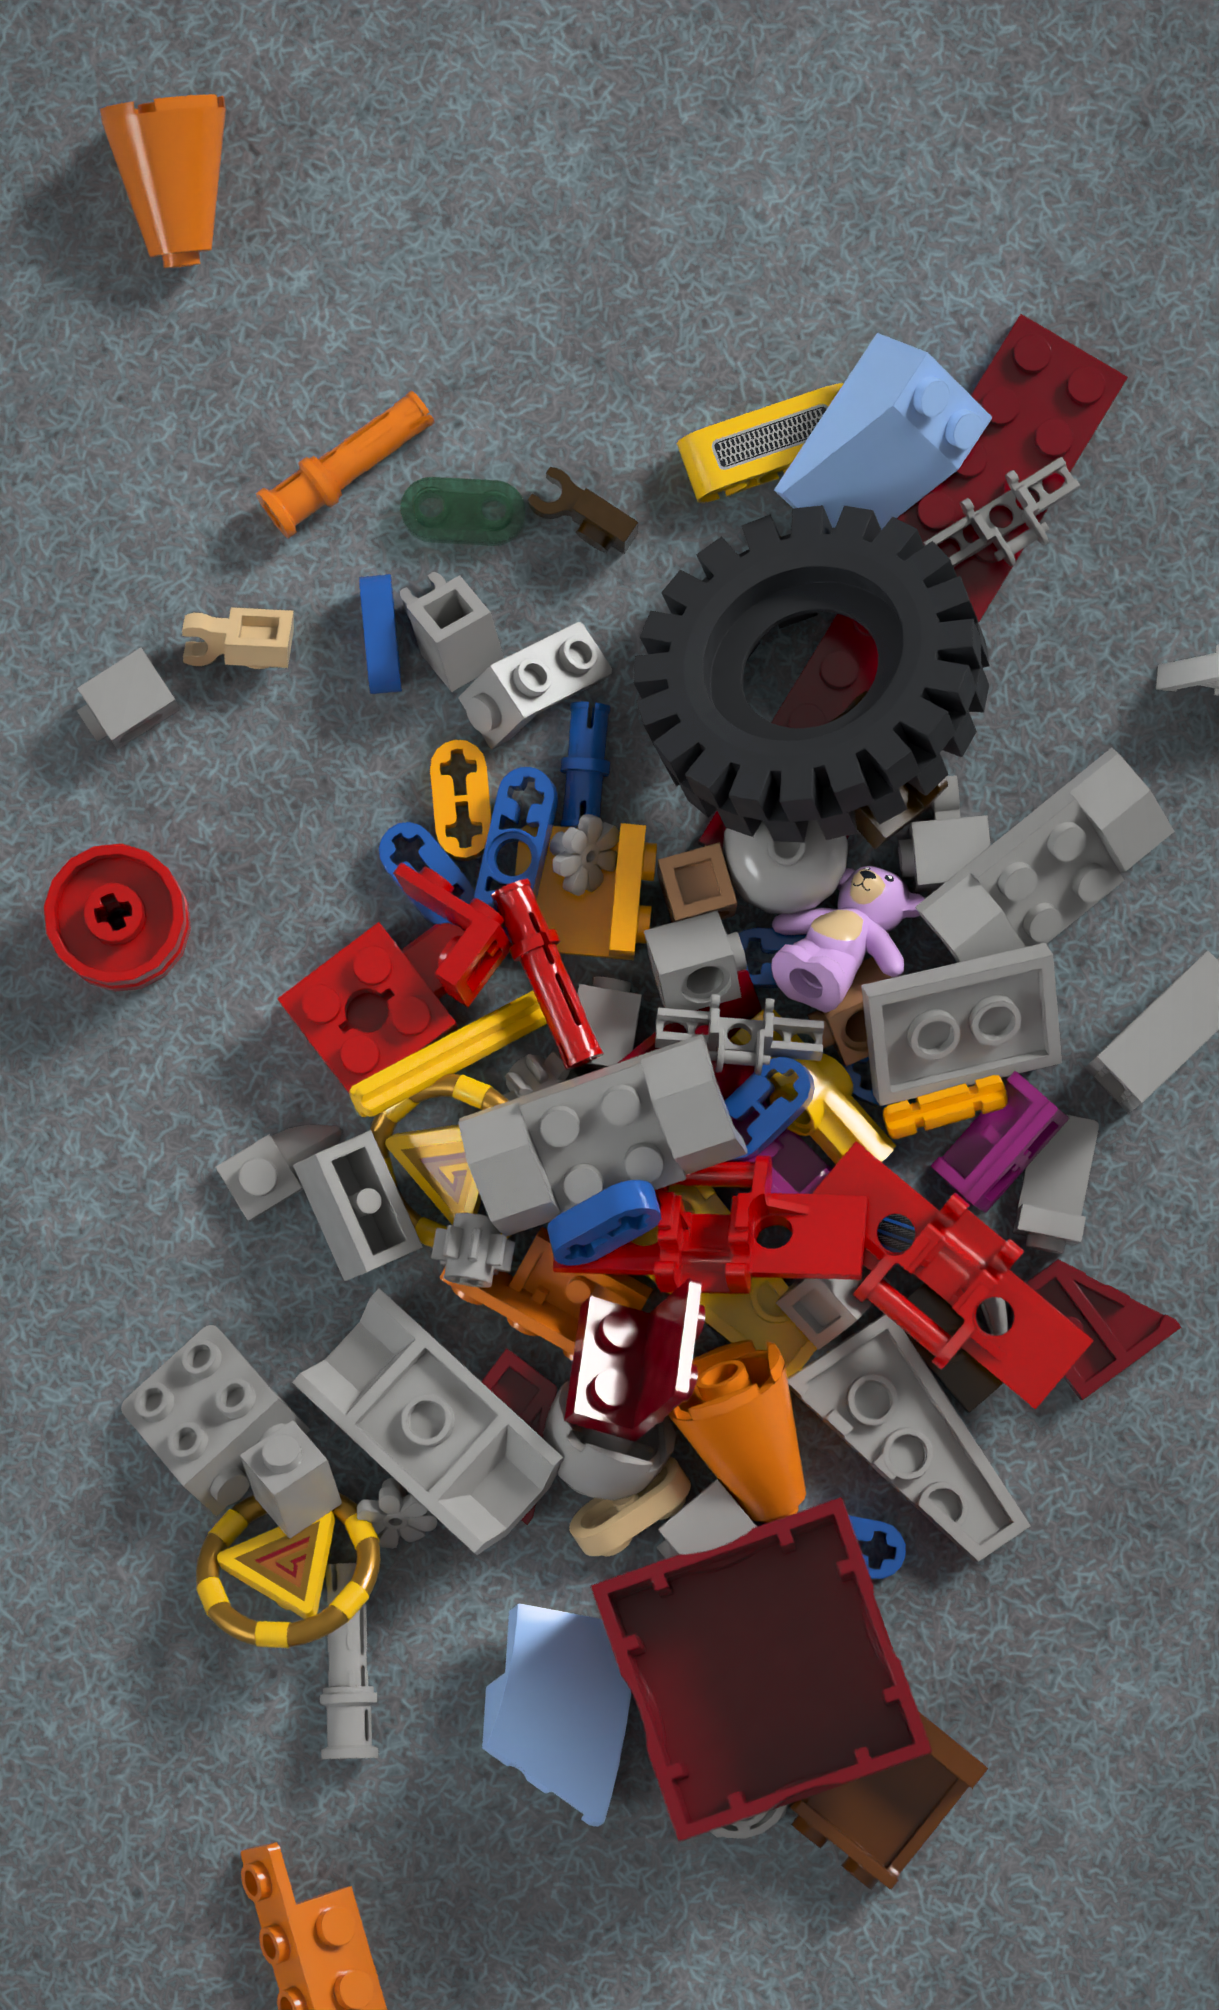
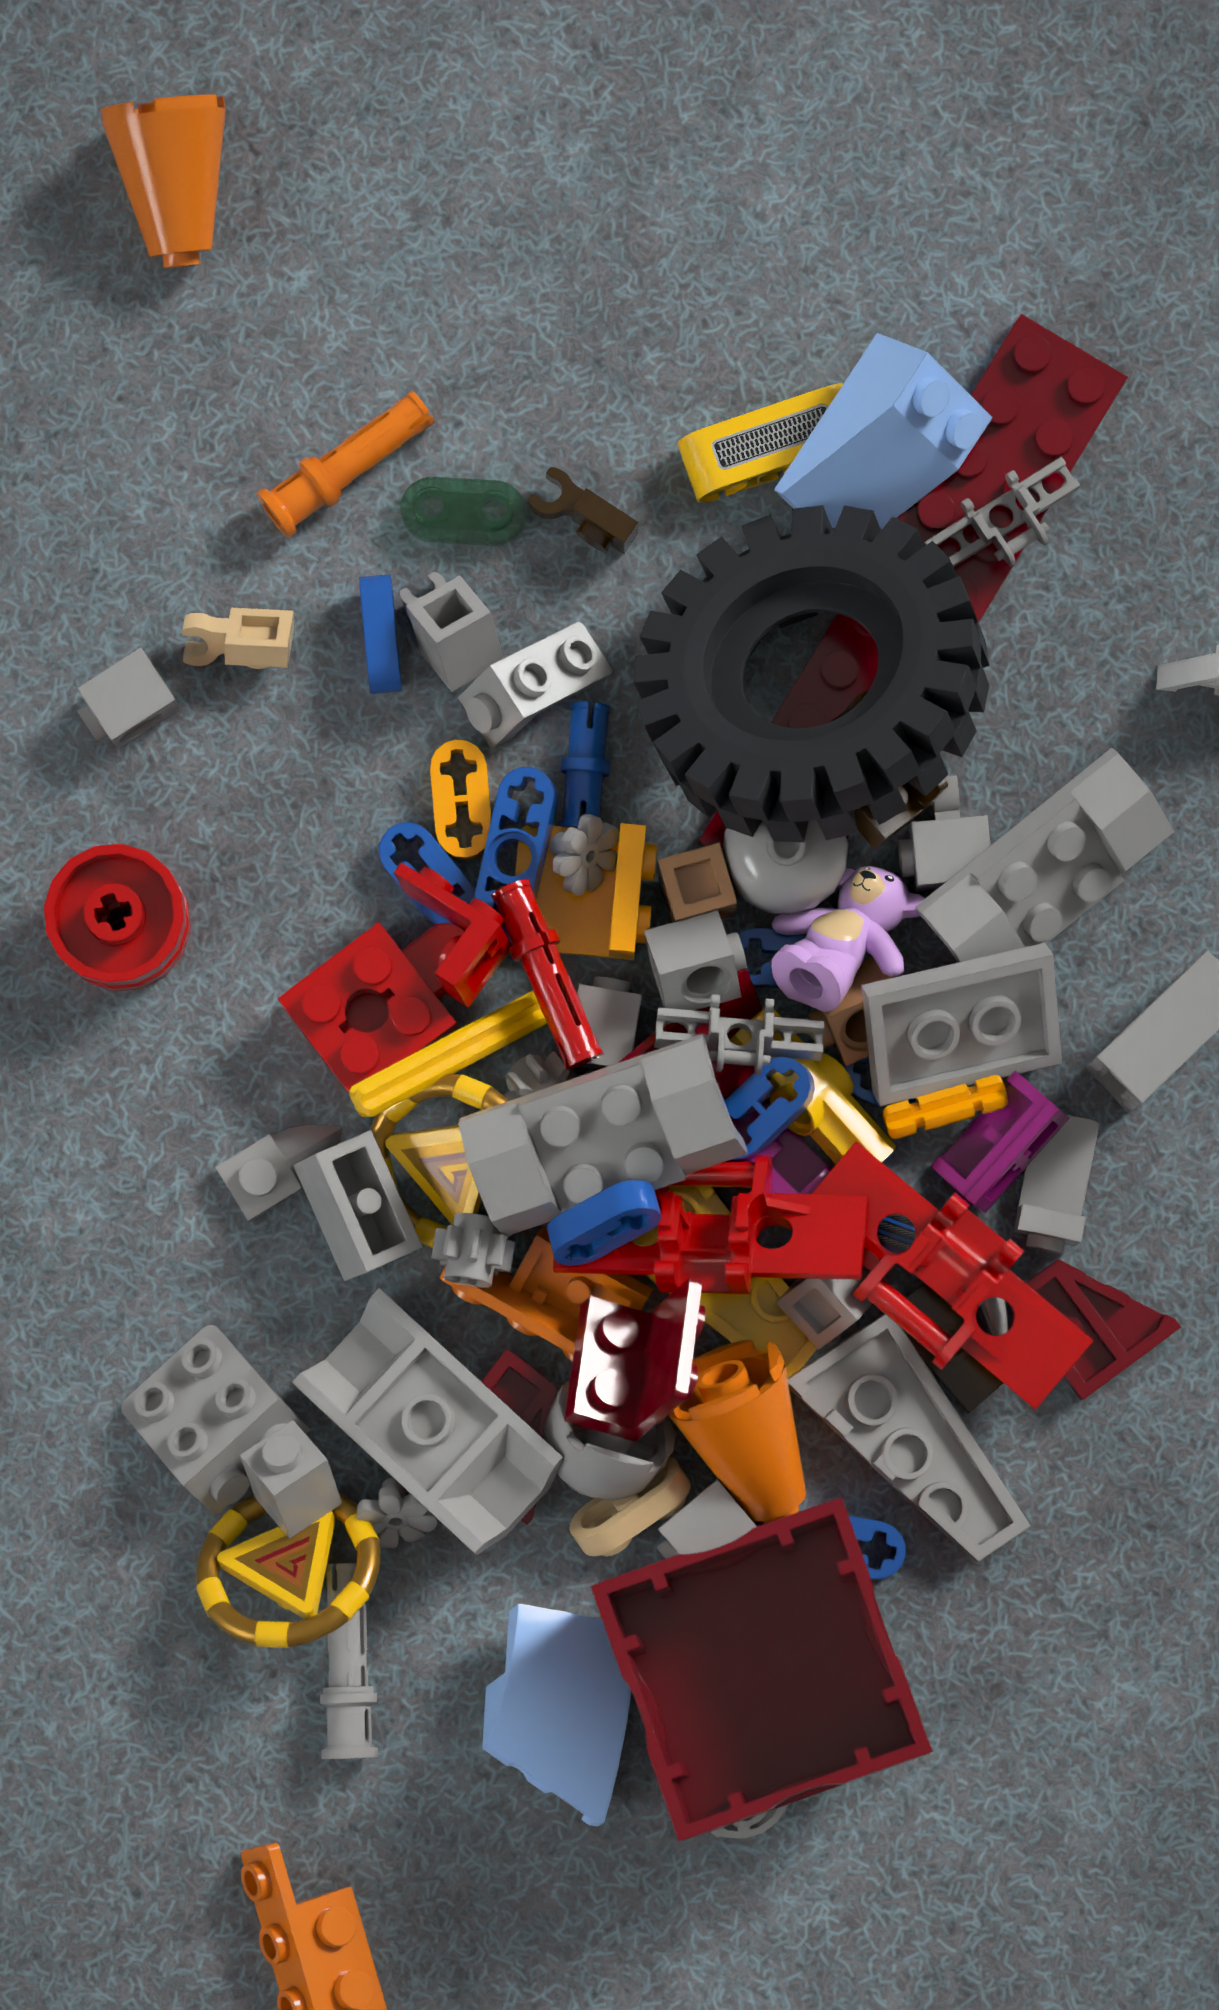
(891, 1812): reddish brown panel -> none

